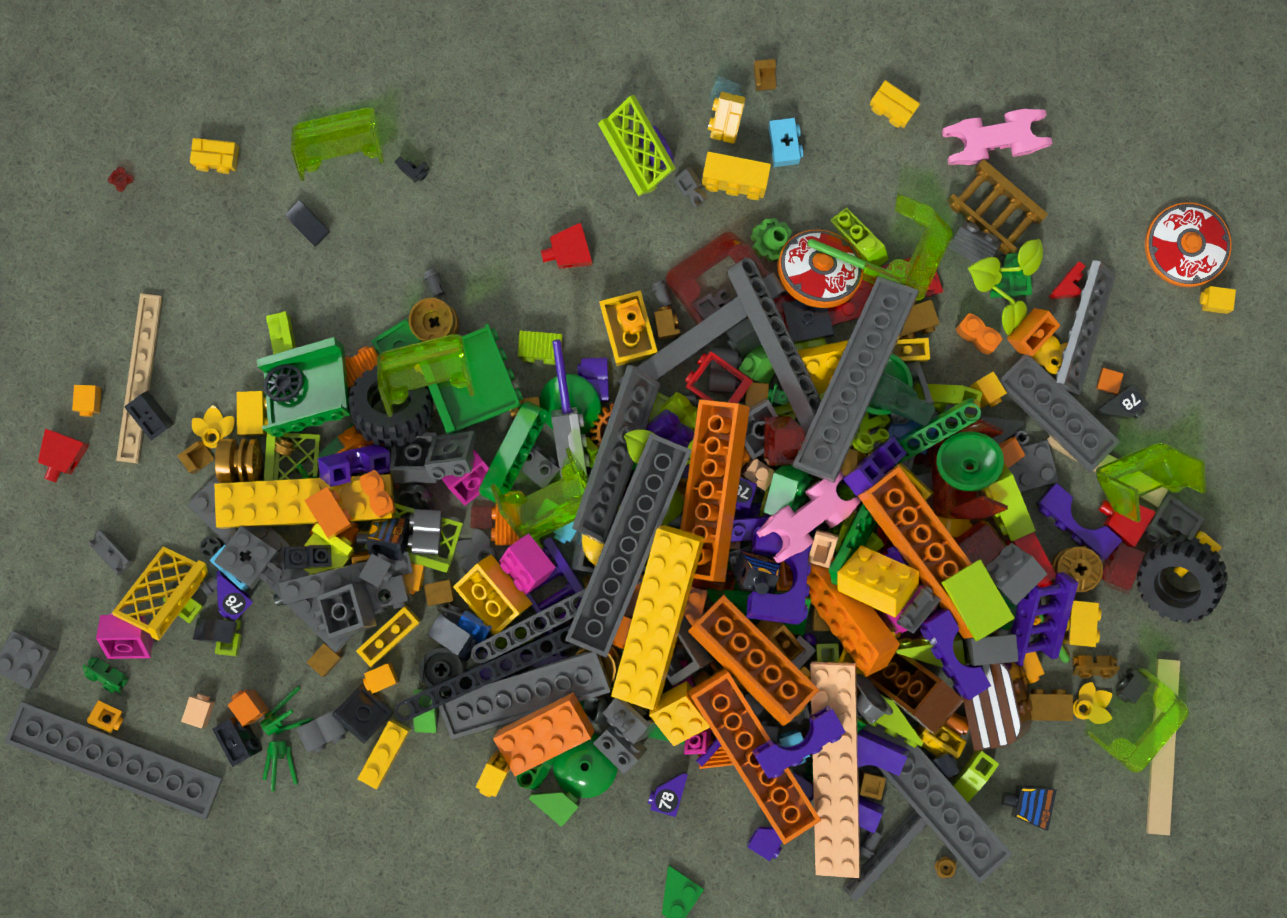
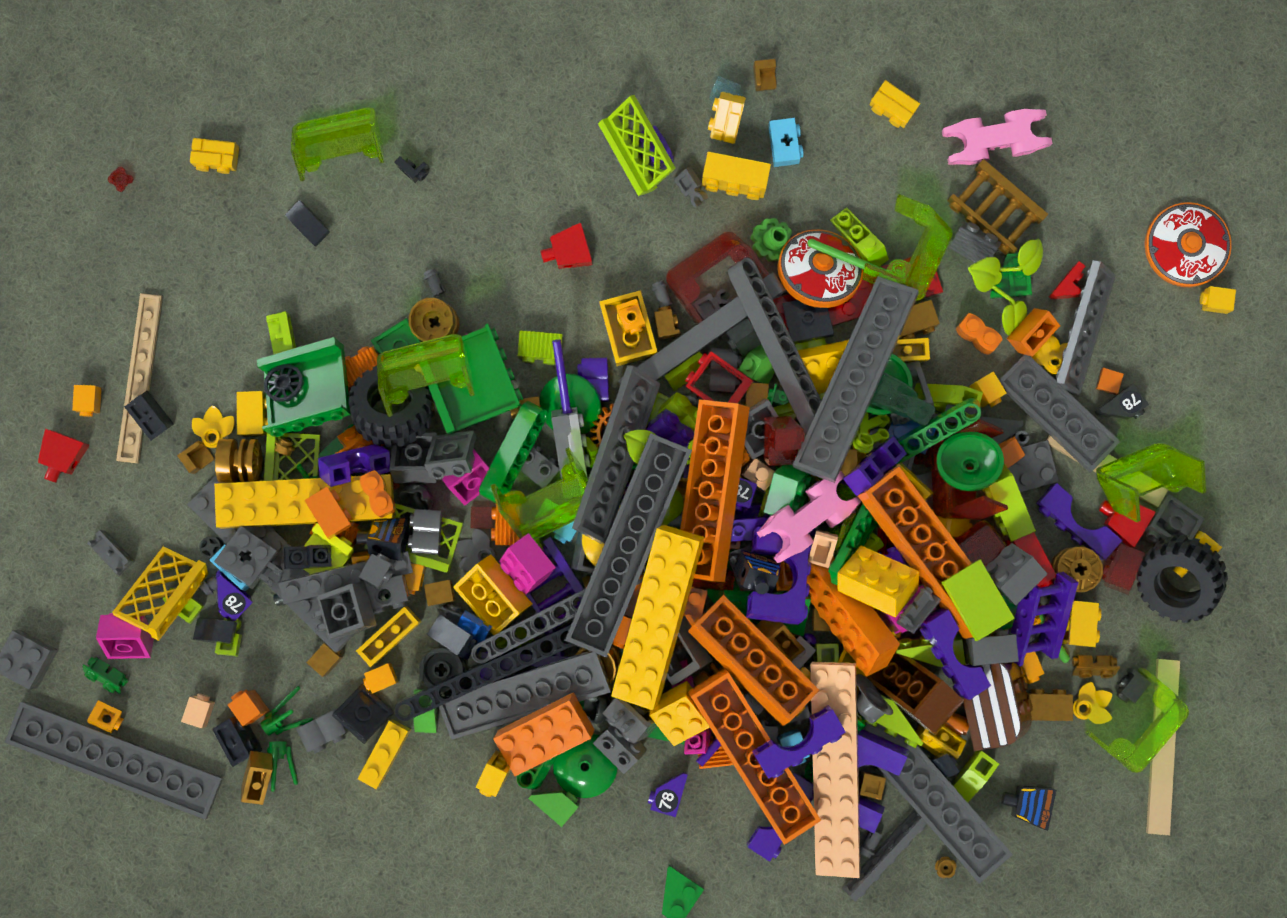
(256, 778): none -> pearl gold brick
(677, 377): none -> lime tile

